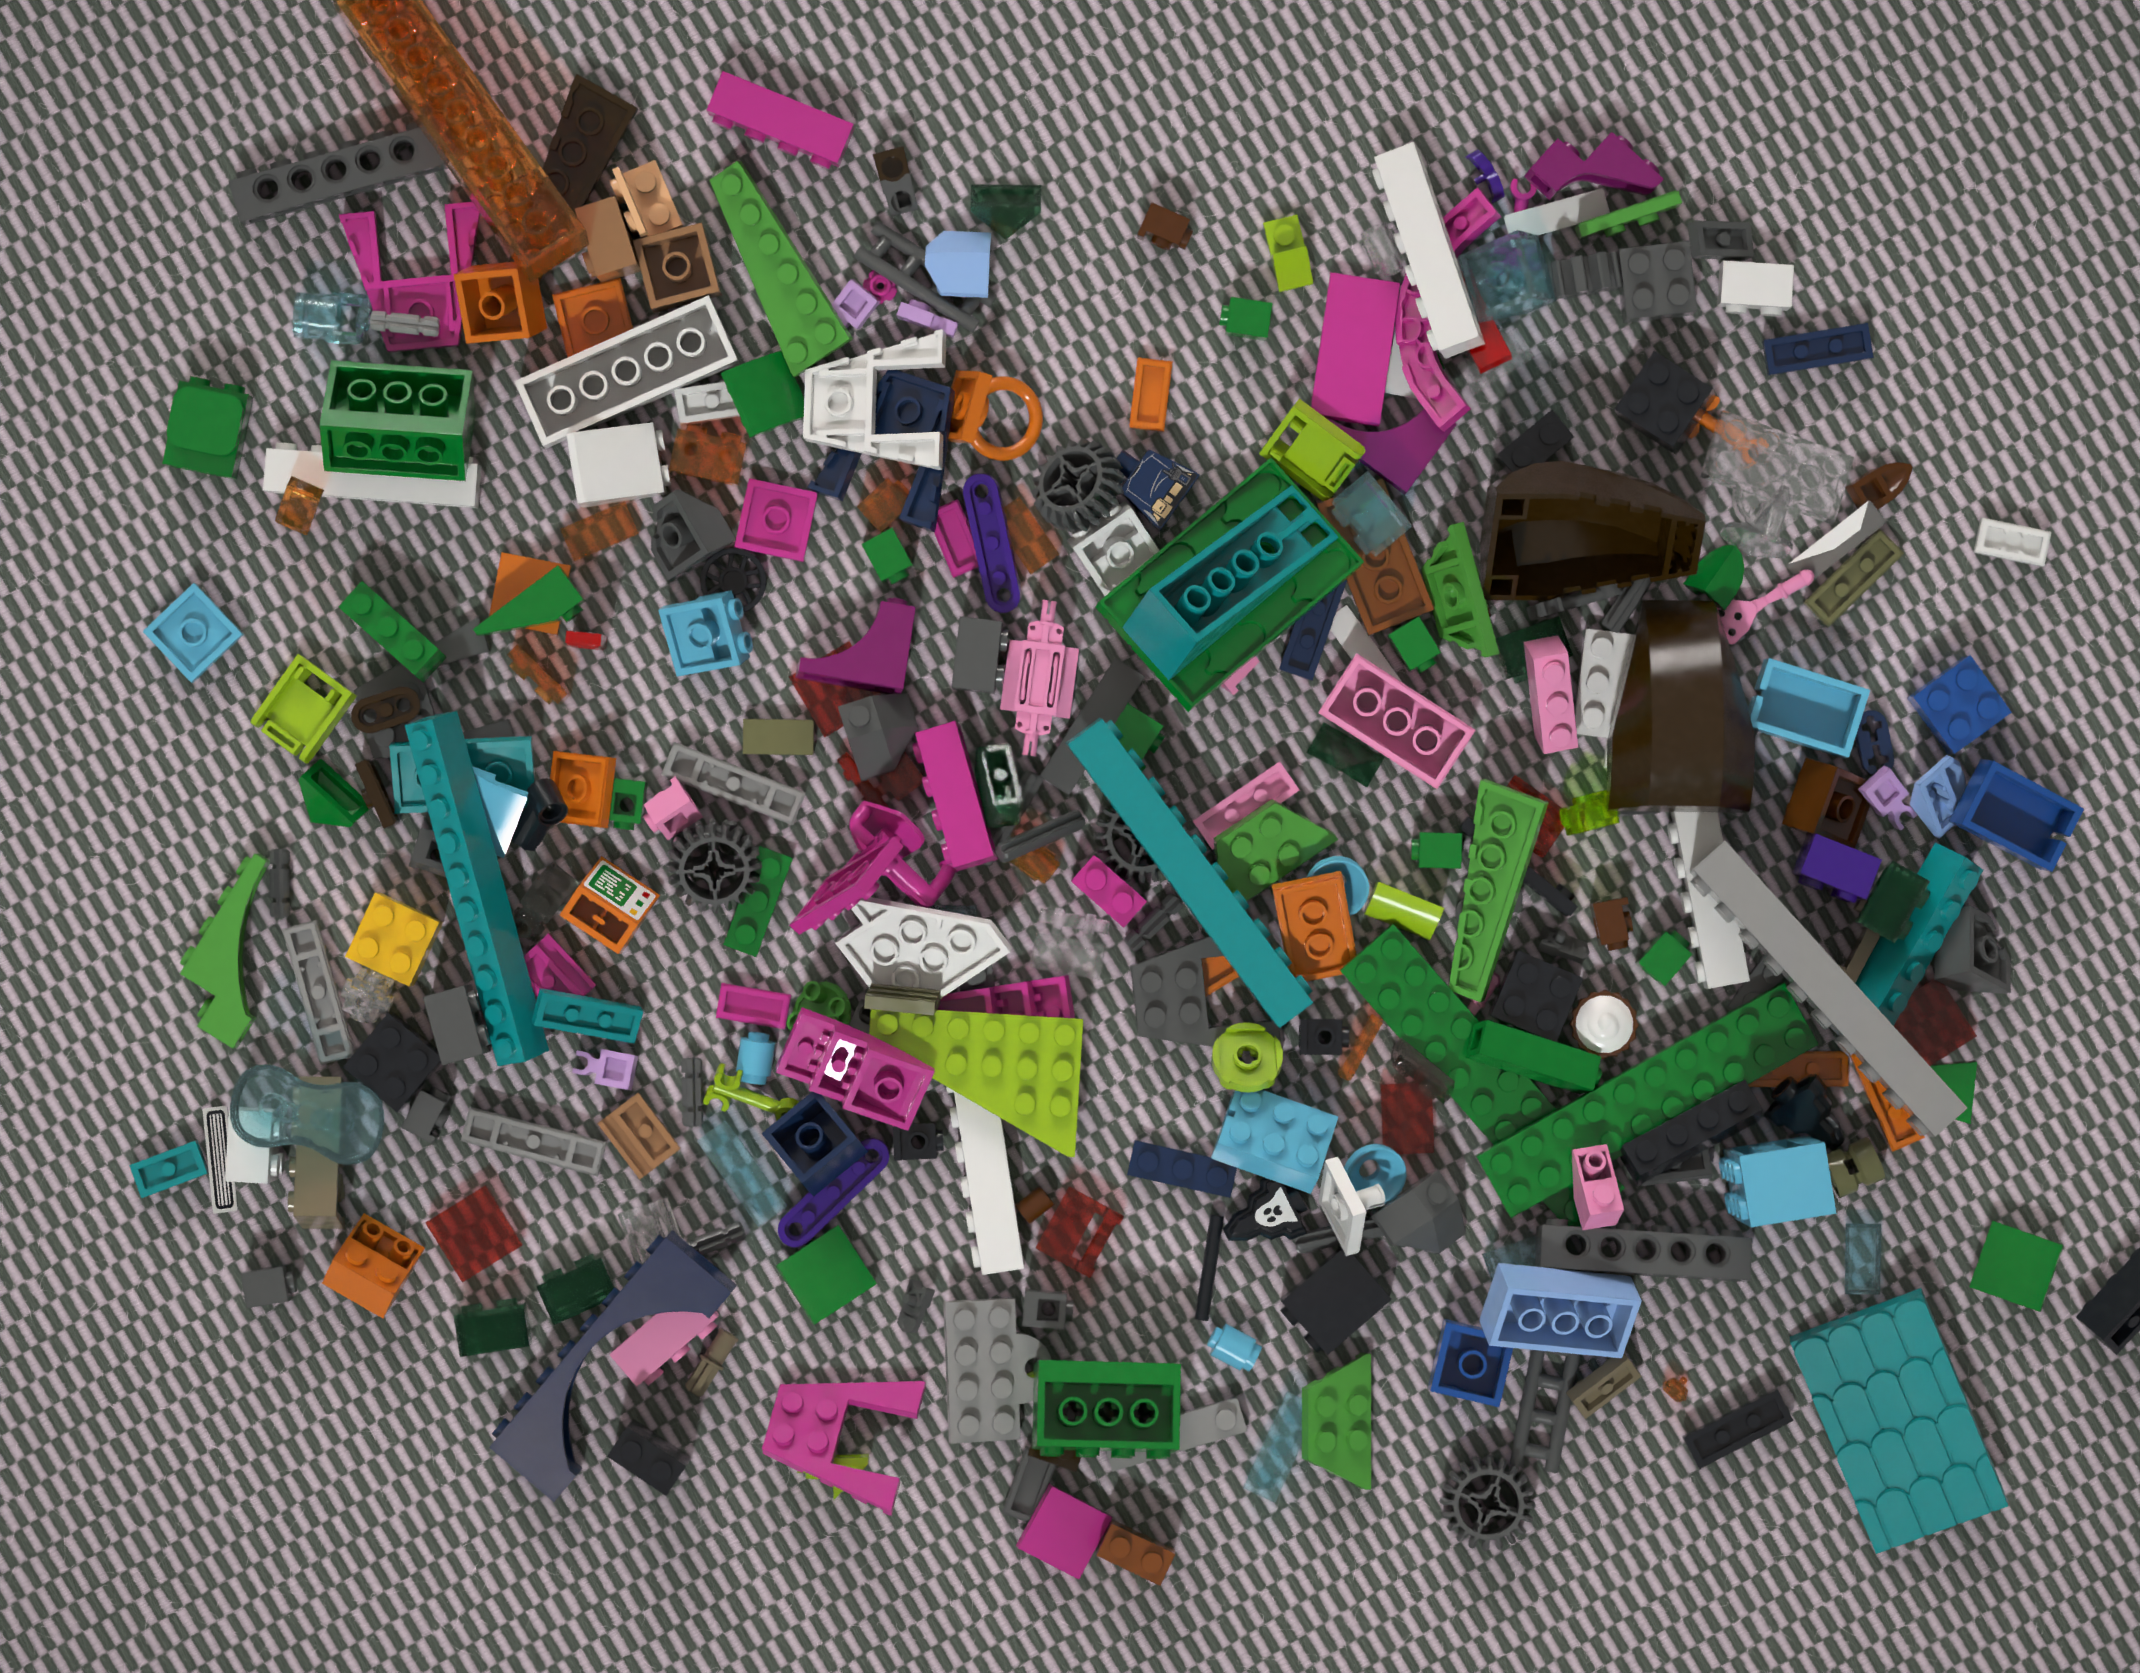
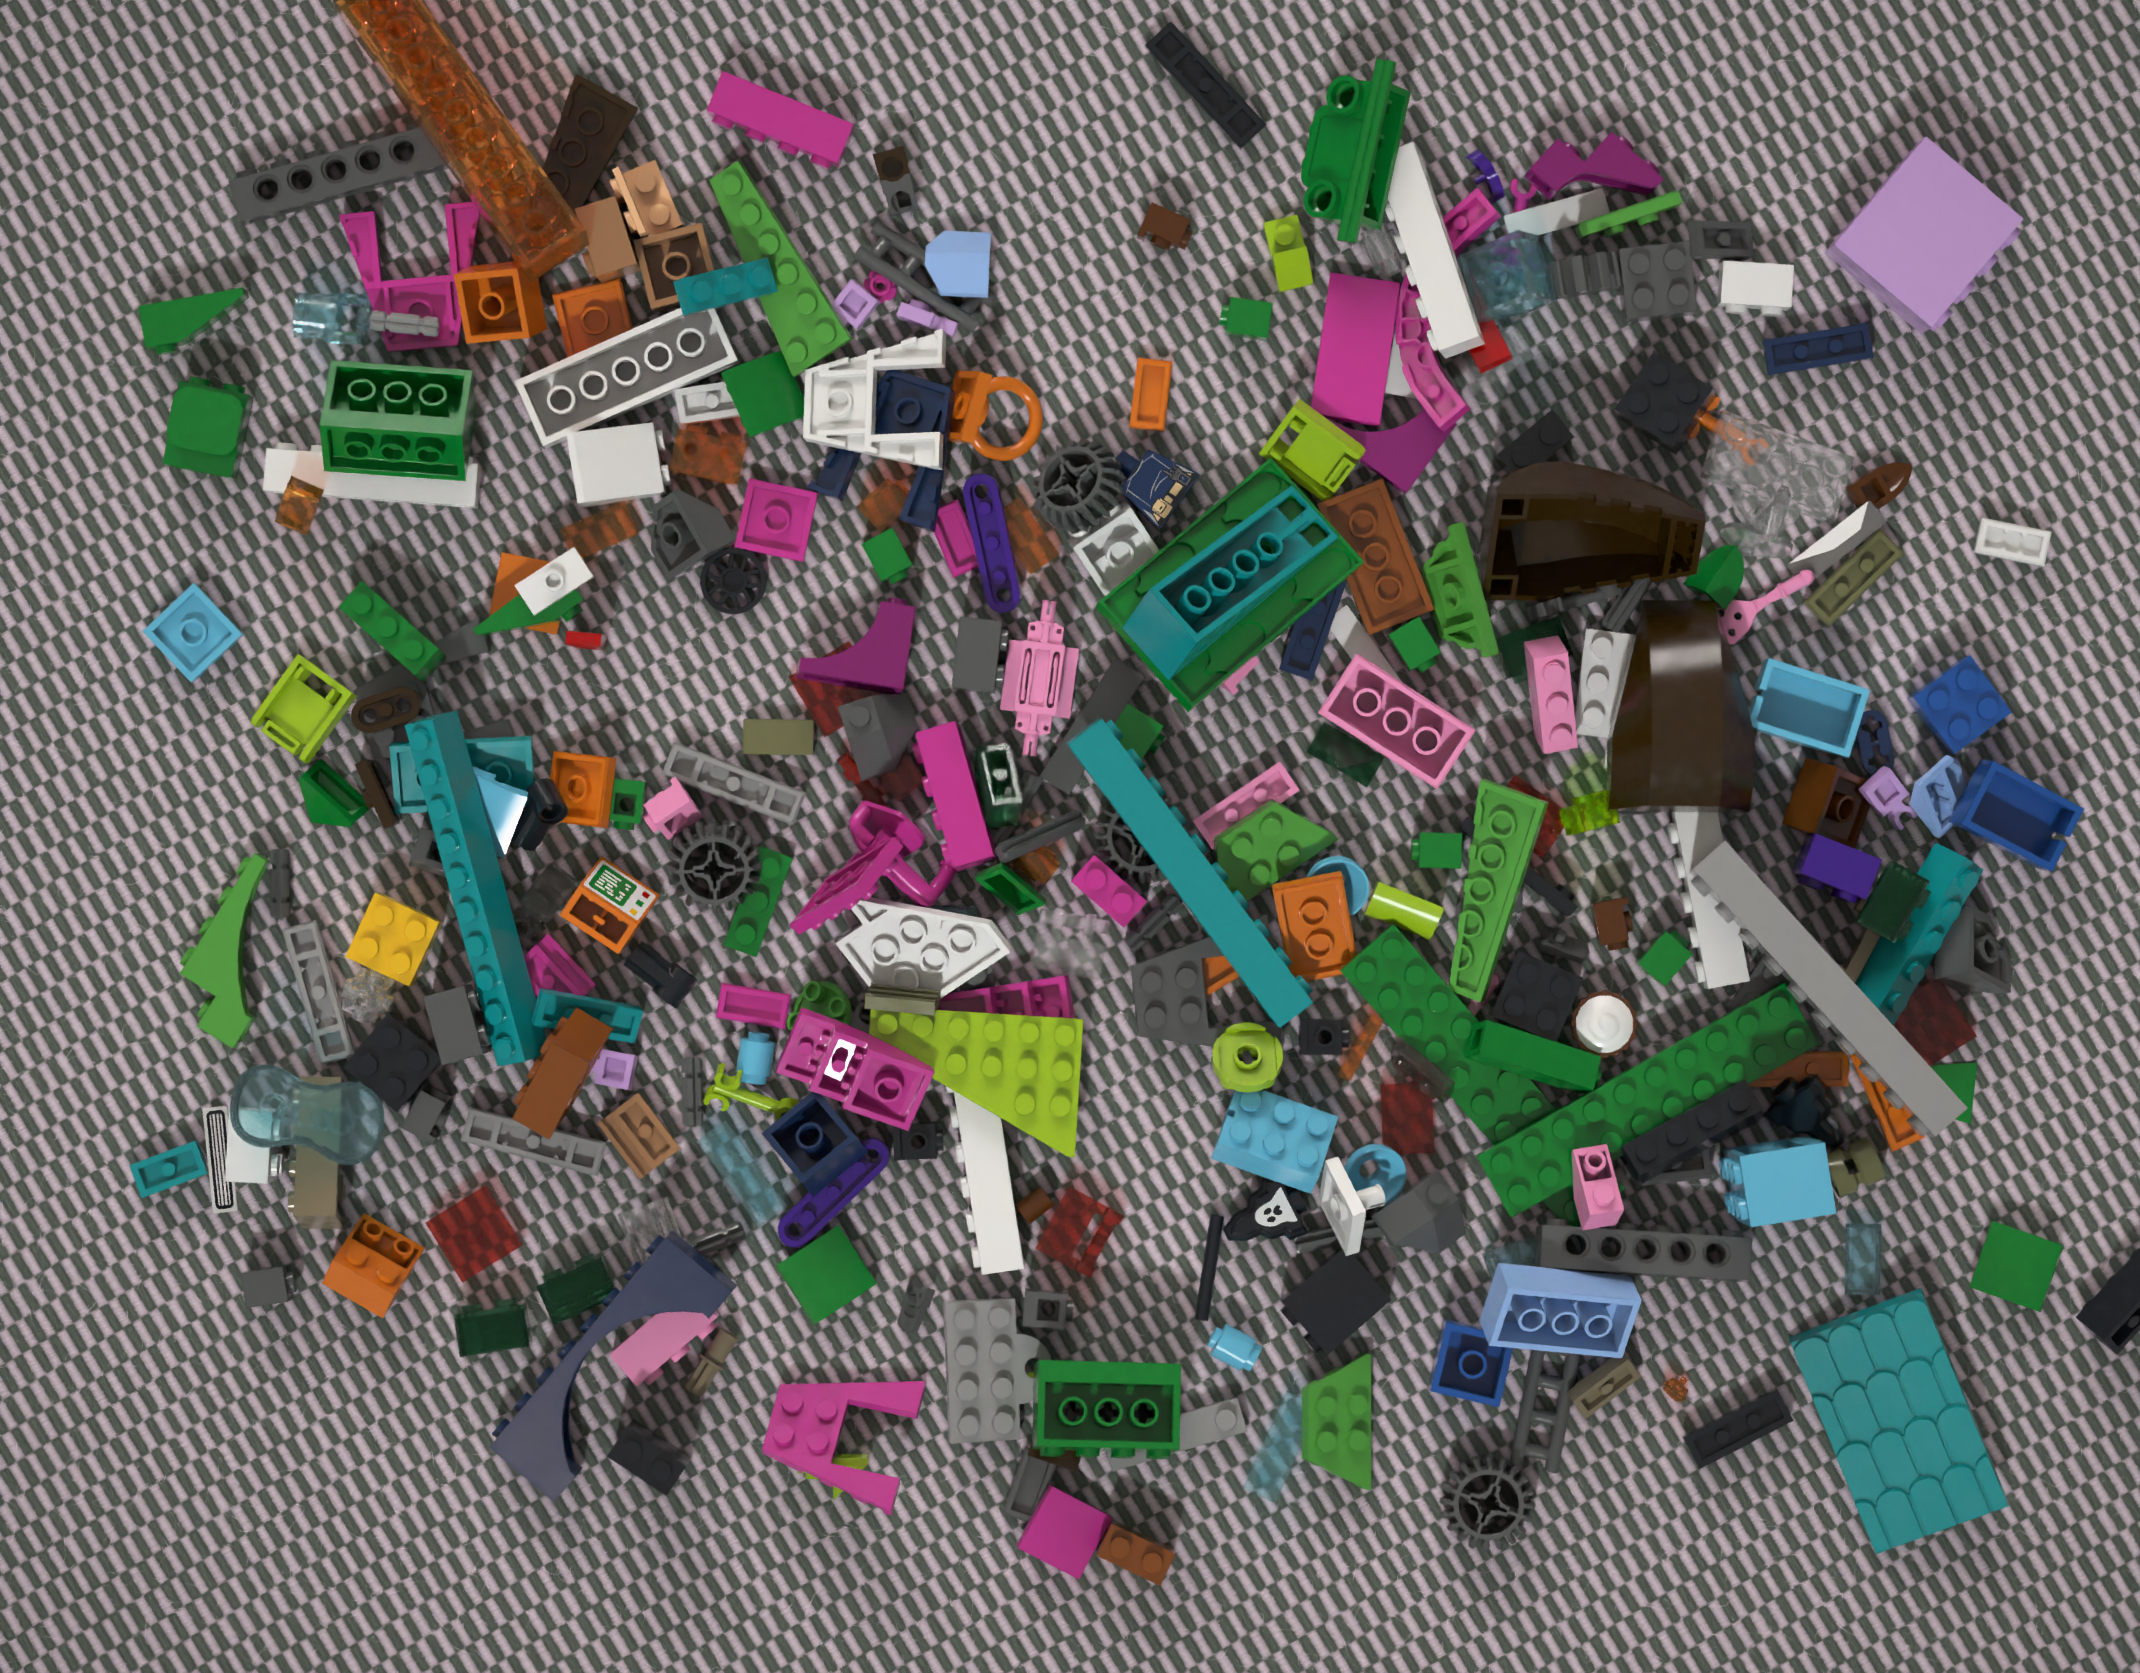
(183, 319): none -> green slope
(526, 666): clear orange plate -> none
(554, 581): none -> white plate
(560, 1072): none -> dark orange brick
(667, 979): none -> black piece
(706, 633): medium azure plate -> none
(725, 286): none -> teal plate
(1005, 206): clear green slope -> none
(1010, 888): none -> green slope
(1181, 1169): dark blue plate -> none
(1205, 85): none -> black plate
(1354, 151): none -> green brick
(1370, 515): clear light blue slope -> none
(1925, 237): none -> lavender brick

